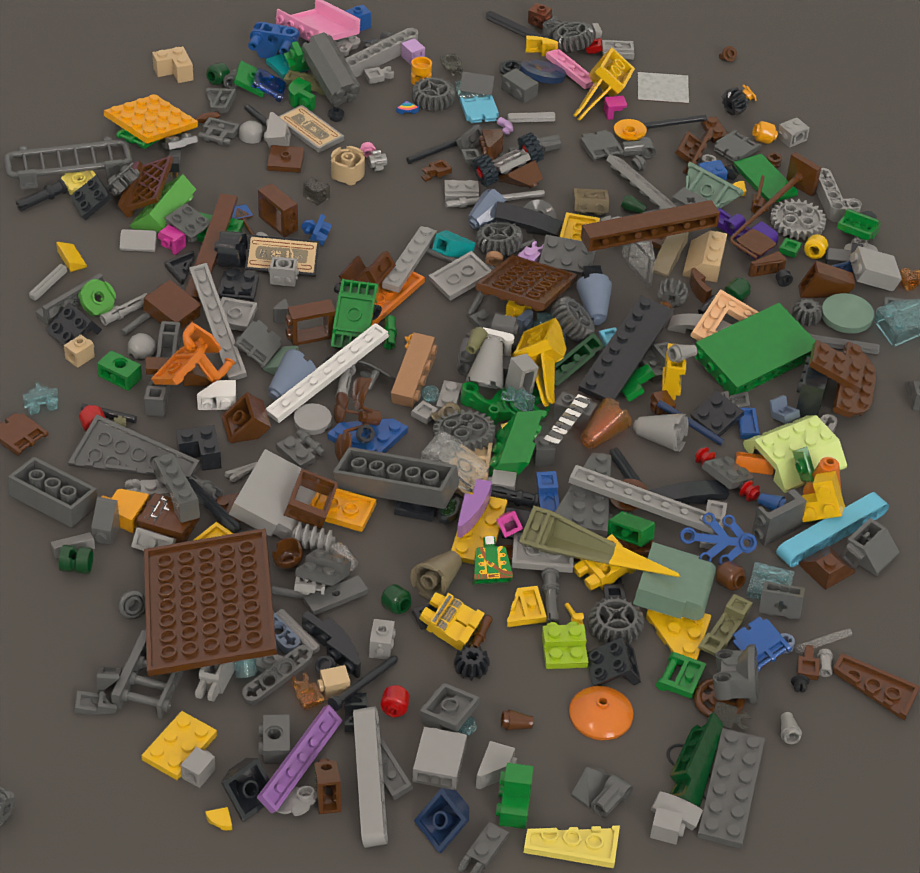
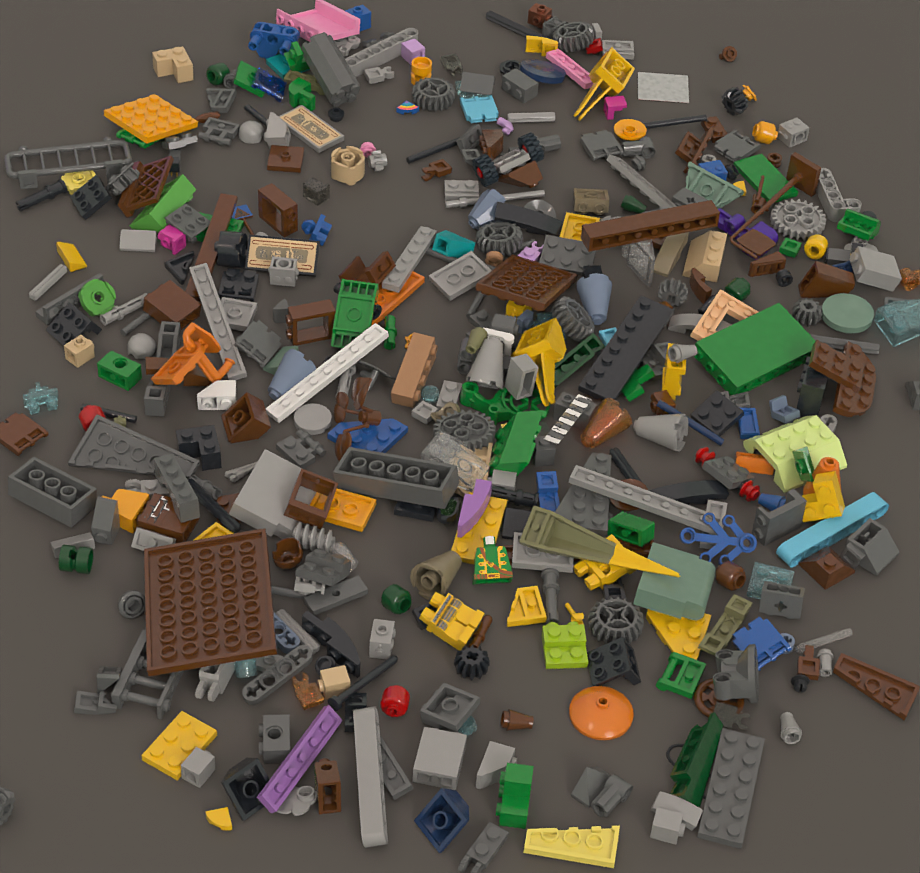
(363, 439): black bush -> none
(509, 523): dark pink brick -> none
(521, 398): clear light blue plate -> none

